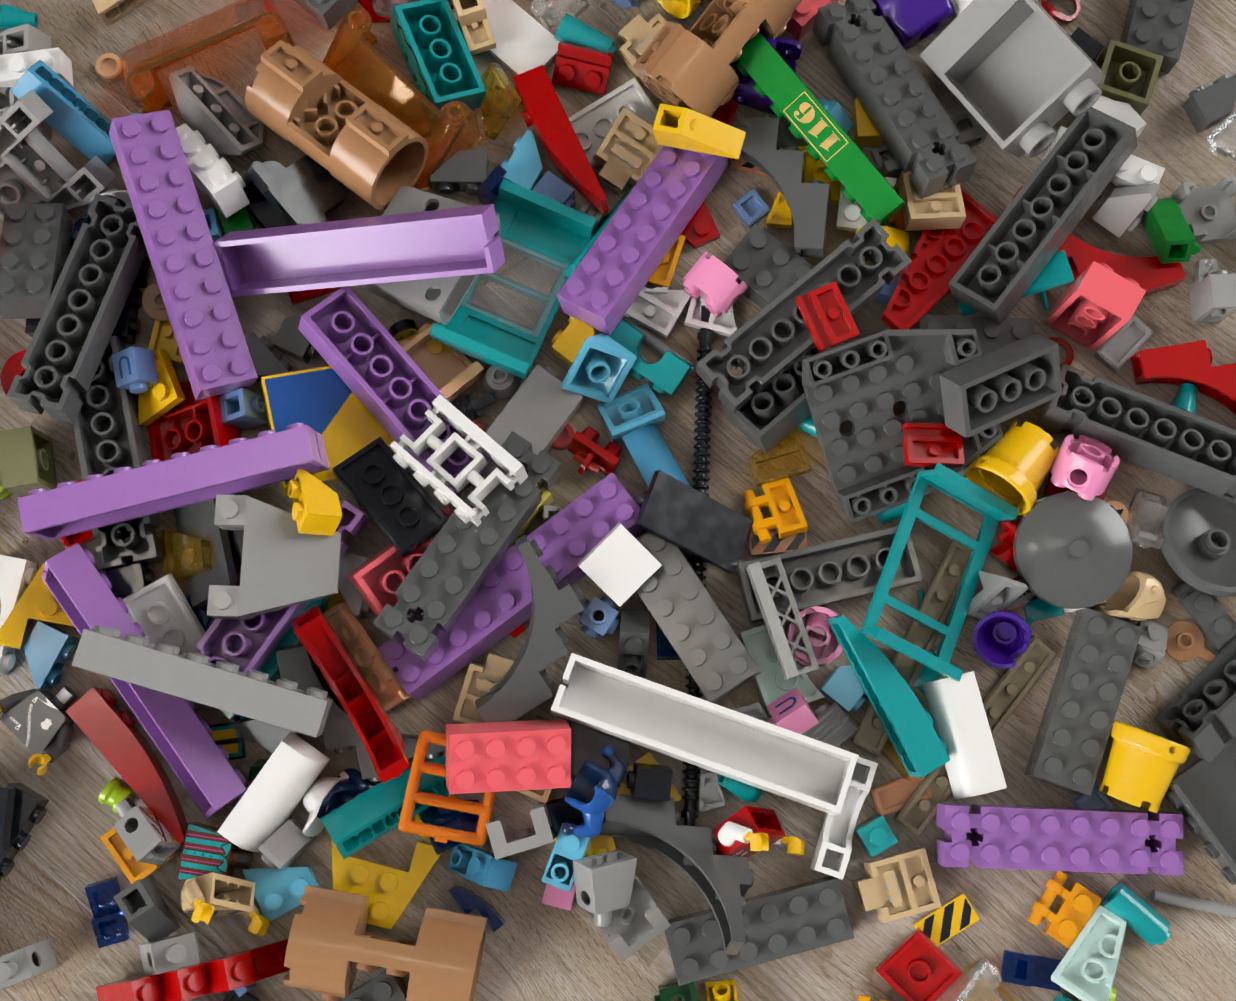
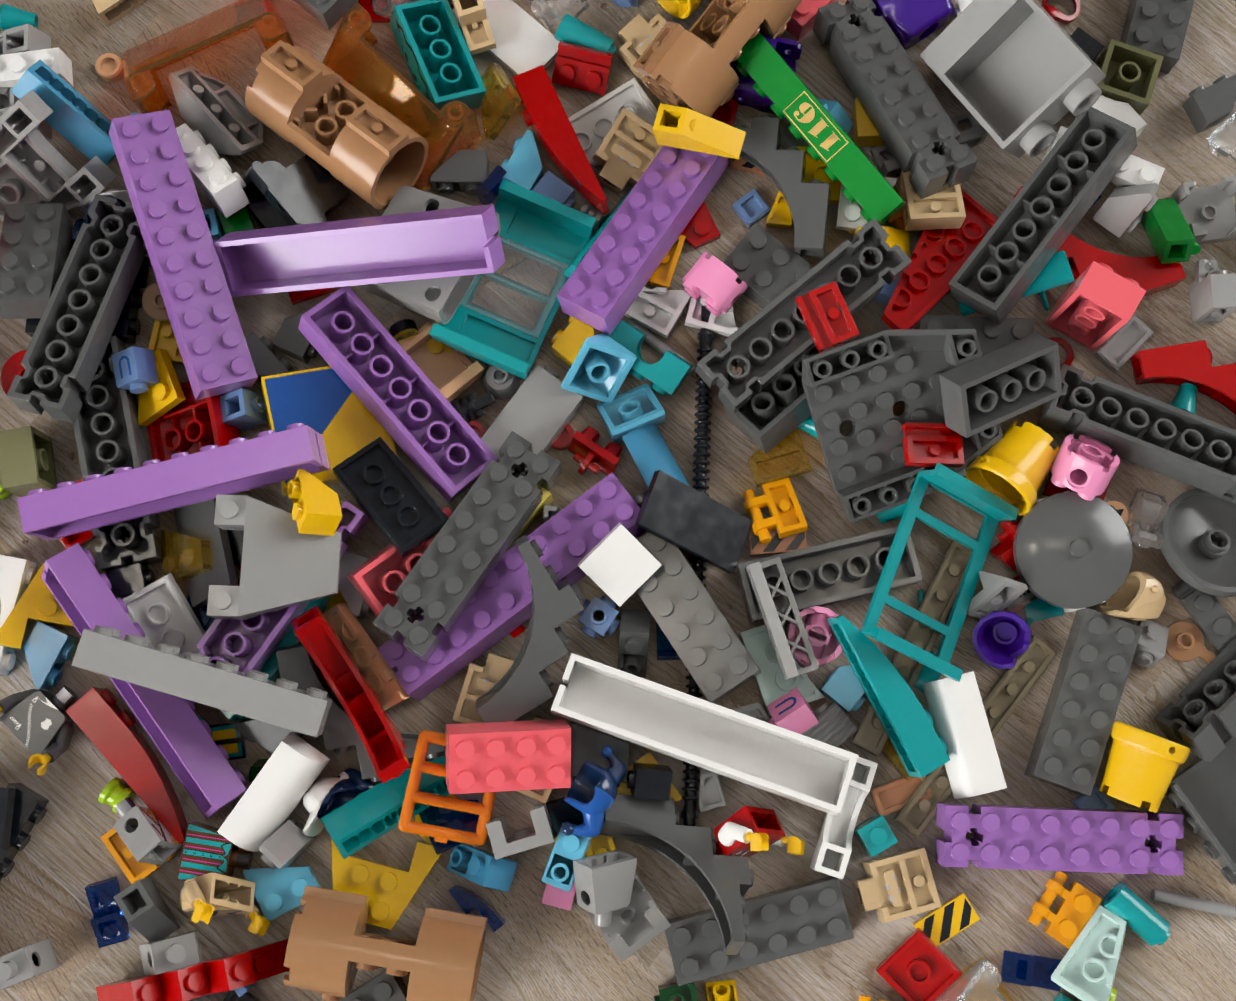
(474, 444): white fence -> none
(743, 791): teal cone -> none

